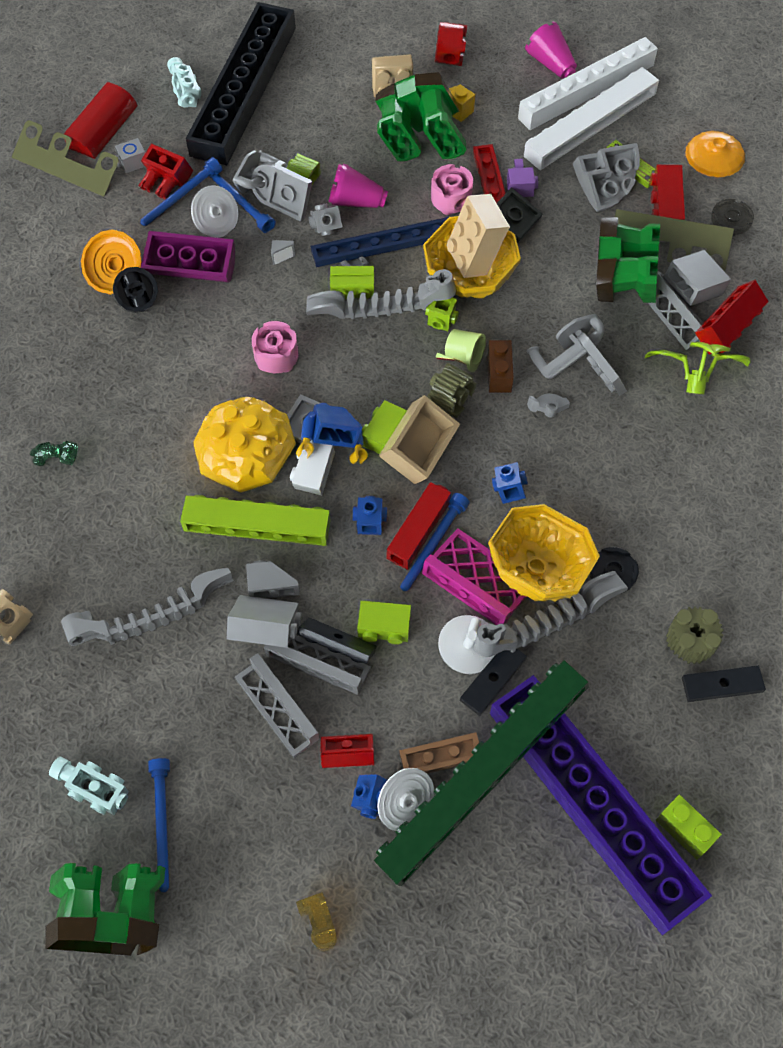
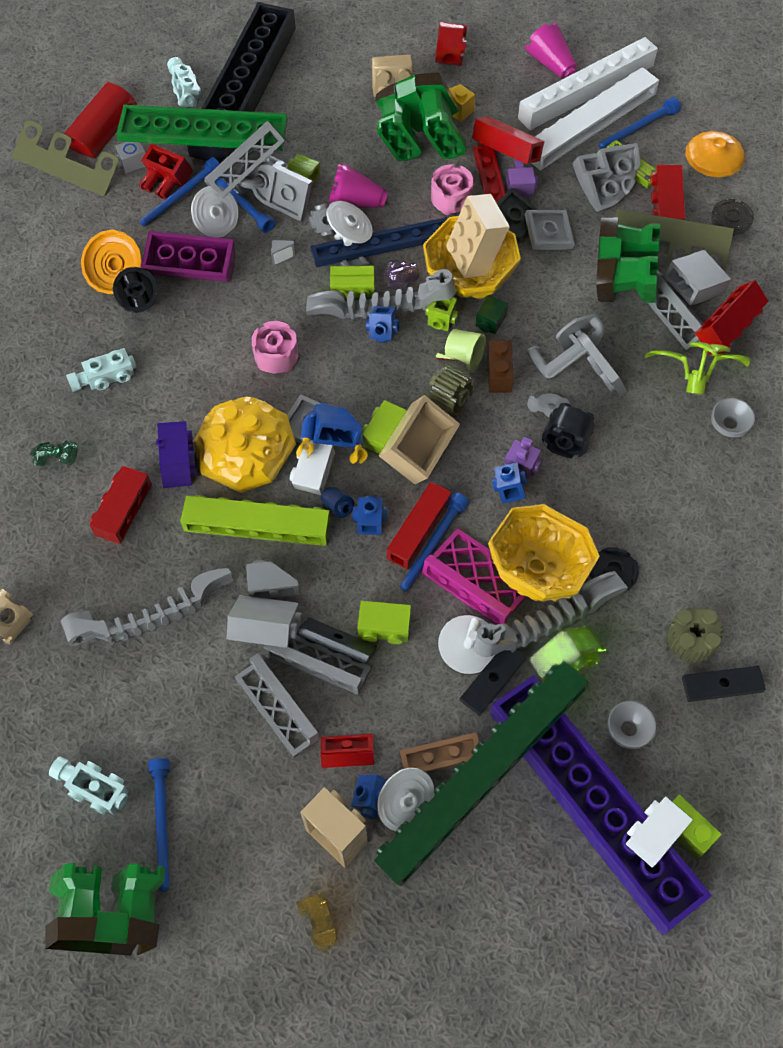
(103, 370): none -> light aqua brick
(120, 504): none -> red brick
(175, 454): none -> dark purple brick
(196, 126): none -> green plate
(237, 156): none -> light grey fence
(335, 826): none -> tan piece
(337, 502): none -> dark blue brick
(349, 223): none -> white shield
(382, 323): none -> blue brick
(400, 274): none -> clear purple piece
(491, 314): none -> dark green brick
(508, 140): none -> red brick
(525, 456): none -> medium lavender brick
(549, 229): none -> light grey tile
(568, 431): none -> black brick
(574, 645): none -> clear neon green brick
(638, 715): none -> light grey piece
(658, 831): none -> white brick
(669, 107): none -> blue piece
(736, 410): none -> light grey piece

